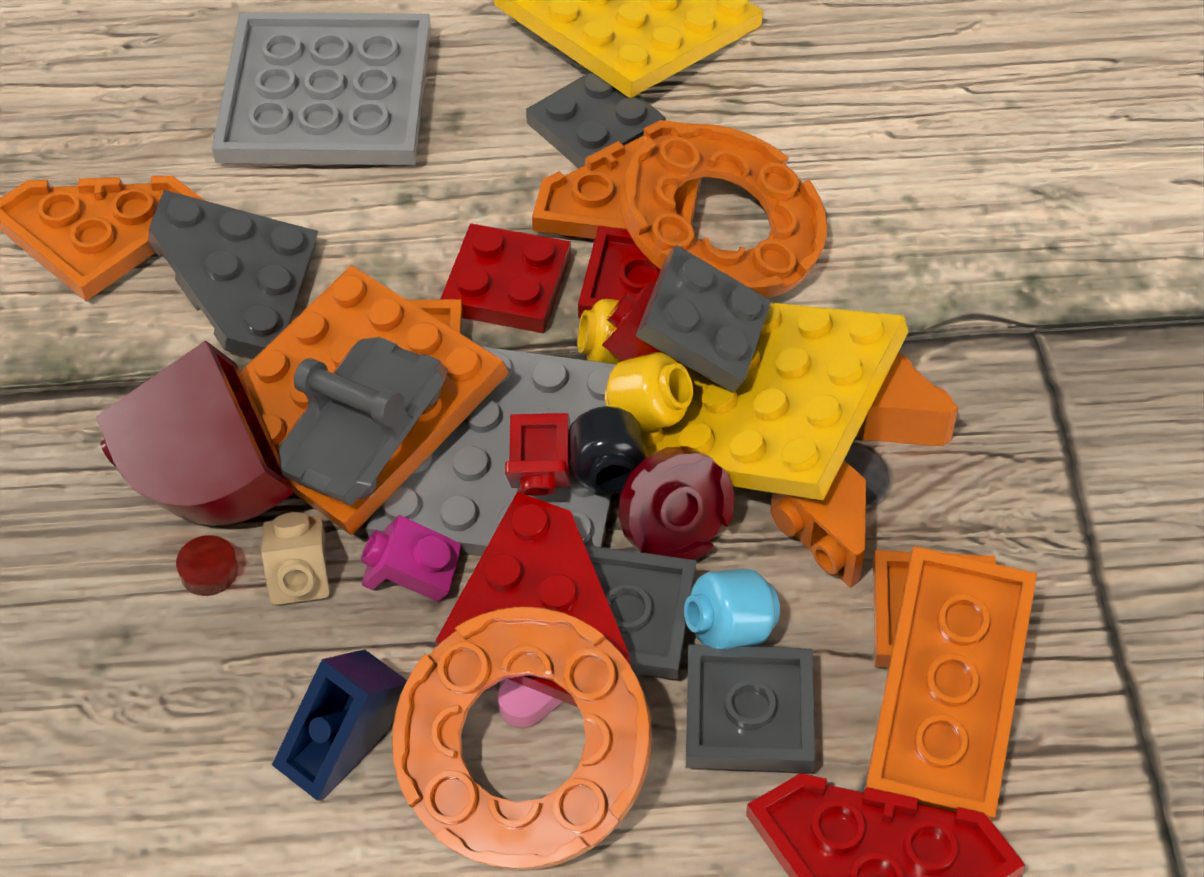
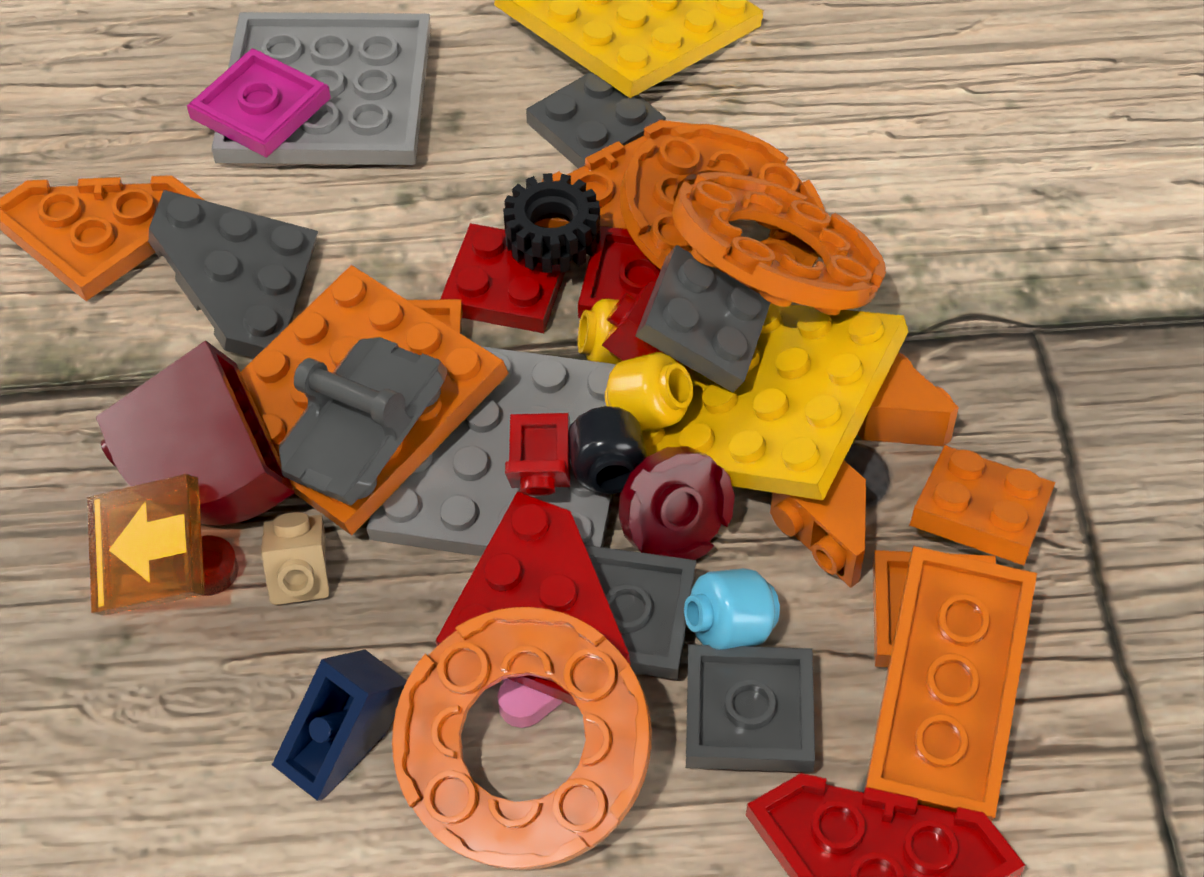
(145, 545): none -> clear orange tile
(259, 102): none -> dark pink tile
(411, 558): dark pink bracket -> none
(546, 201): none -> black tyre
(851, 260): none -> orange plate
(983, 504): none -> orange plate

